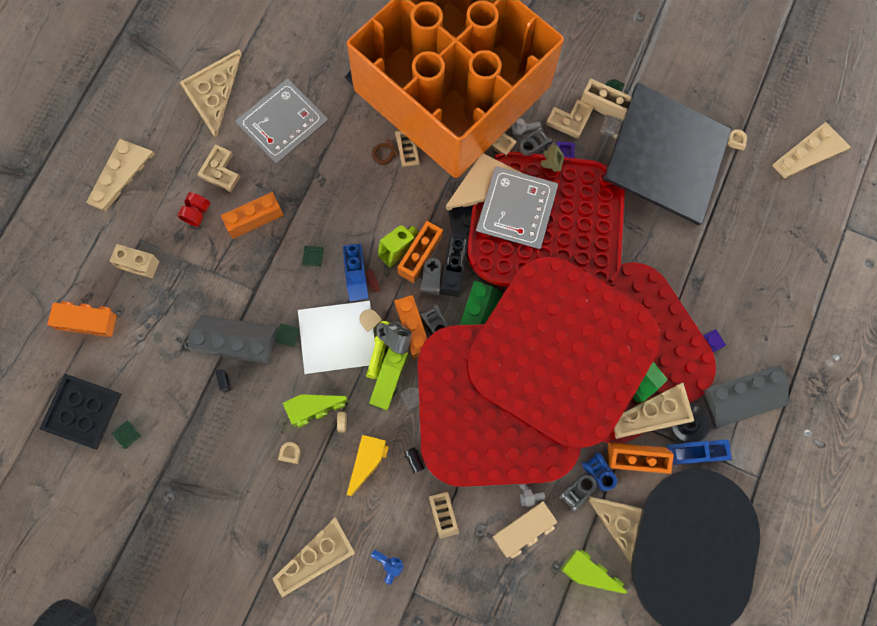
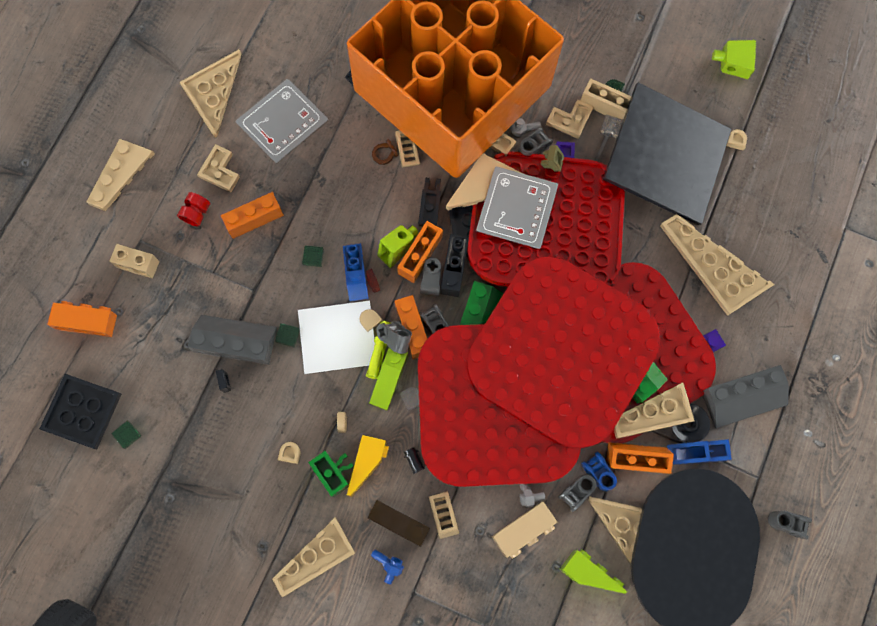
(306, 407): lime slope -> none
(329, 473): none -> green brick
(398, 523): none -> dark brown slope
(429, 203): none -> black hinge
(718, 269): none -> tan wing
(737, 58): none -> lime torso
(794, 524): none -> dark grey piece
(816, 147): tan wing -> none

